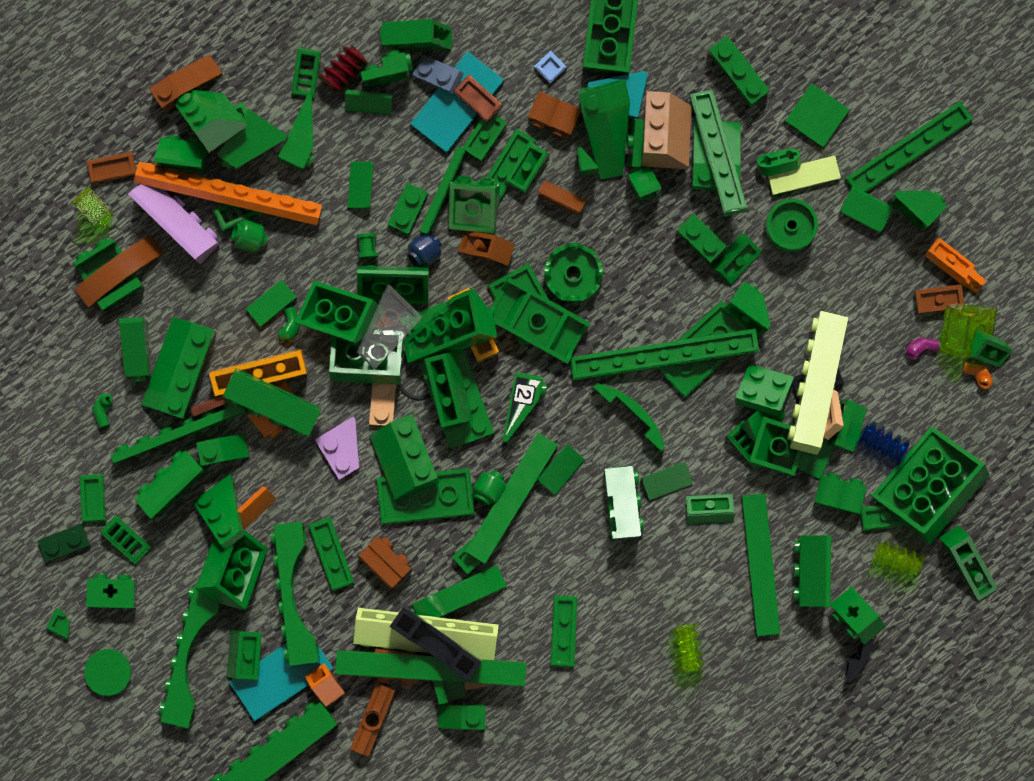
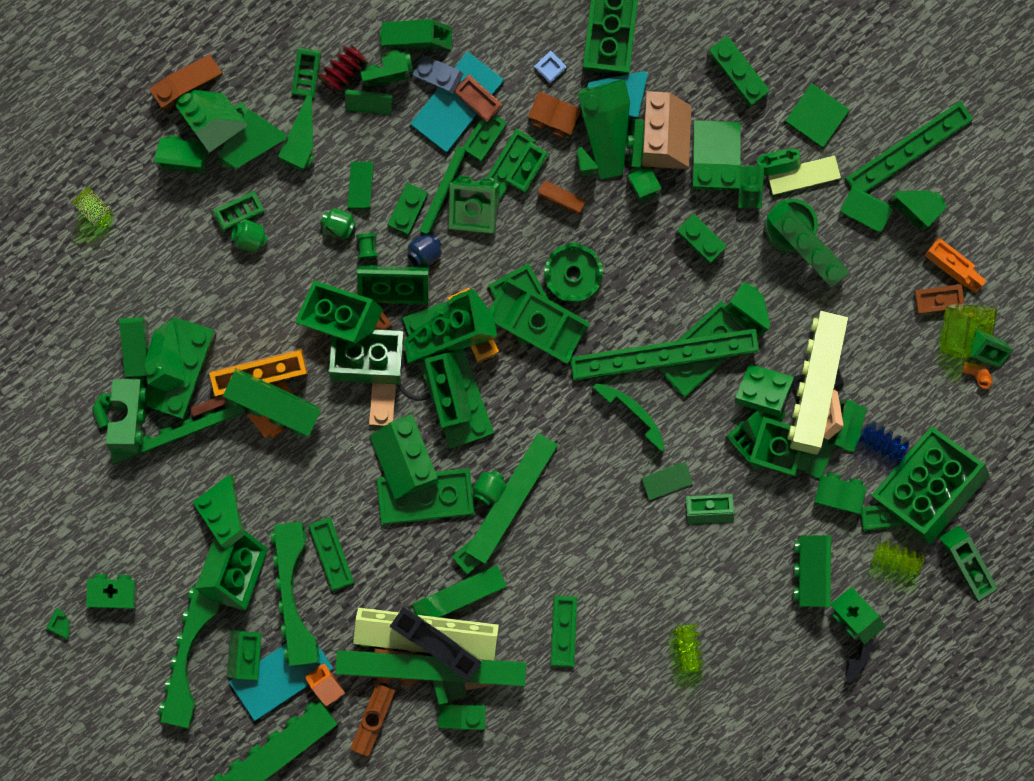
(64, 542): dark green plate -> none
(91, 261): green panel -> none
(92, 498): green tile -> none
(108, 672): green tile -> none
(111, 167): dark orange tile -> none
(118, 270): dark orange slope -> none
(127, 434): none -> green arch
(131, 533): green slope -> none
(163, 359): none -> green slope
(169, 484): green slope -> none
(176, 221): lavender slope -> none
(222, 450): green slope -> none
(227, 193): orange plate -> none
(256, 506): orange slope -> none
(271, 303): green tile -> none
(291, 328): green arm -> none
(338, 224): none -> green head
(341, 448): lavender wing -> none
(385, 562): dark orange brick -> none
(388, 326): clear wing -> none
(486, 247): dark orange slope -> none
(523, 399): slope -> none
(560, 469): green slope -> none
(623, 502): wedge -> none
(718, 153): tile -> none
(736, 258): green slope -> none
(751, 186): none -> green hips
(760, 564): green tile -> none
(807, 243): none -> green arch
(919, 345): magenta arm -> none

